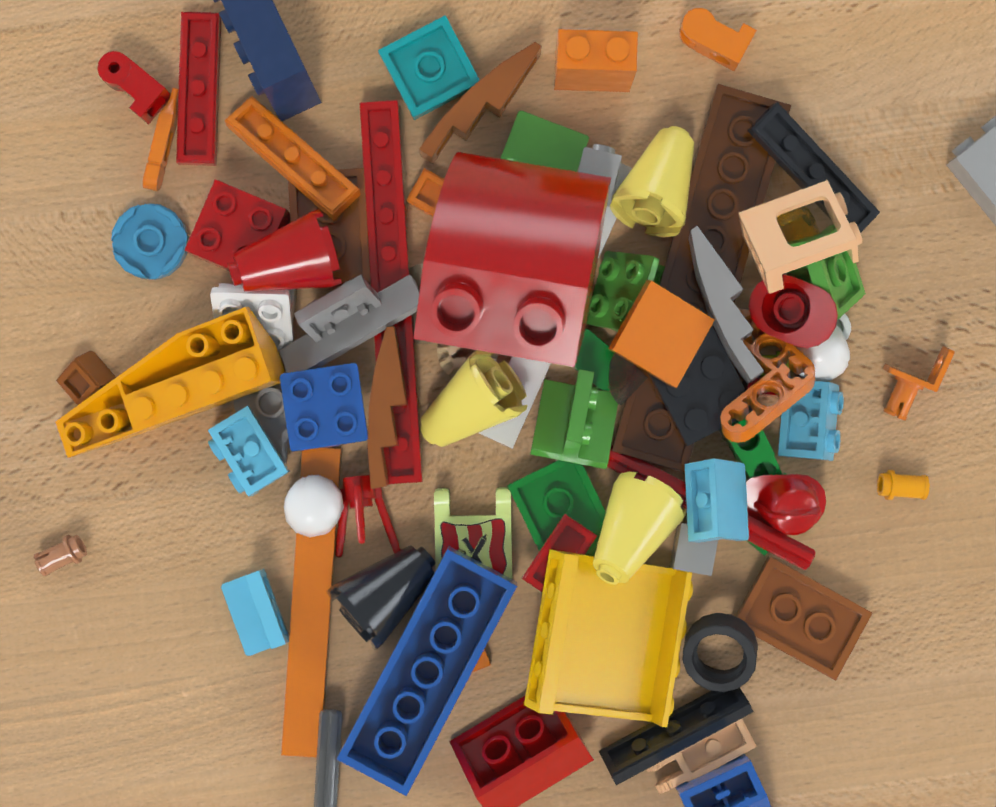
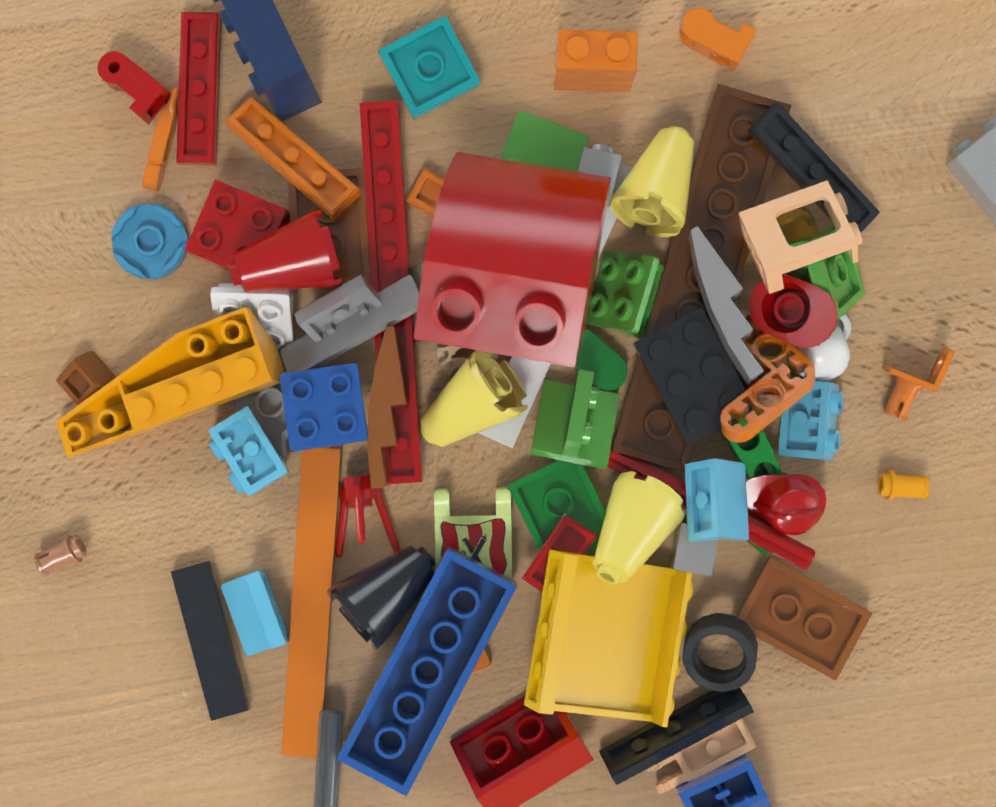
(210, 640): none -> black tile
(313, 506): white hair -> none
(489, 94): dark orange slope -> none
(624, 378): clear smoke tile -> none
(661, 333): orange tile -> none

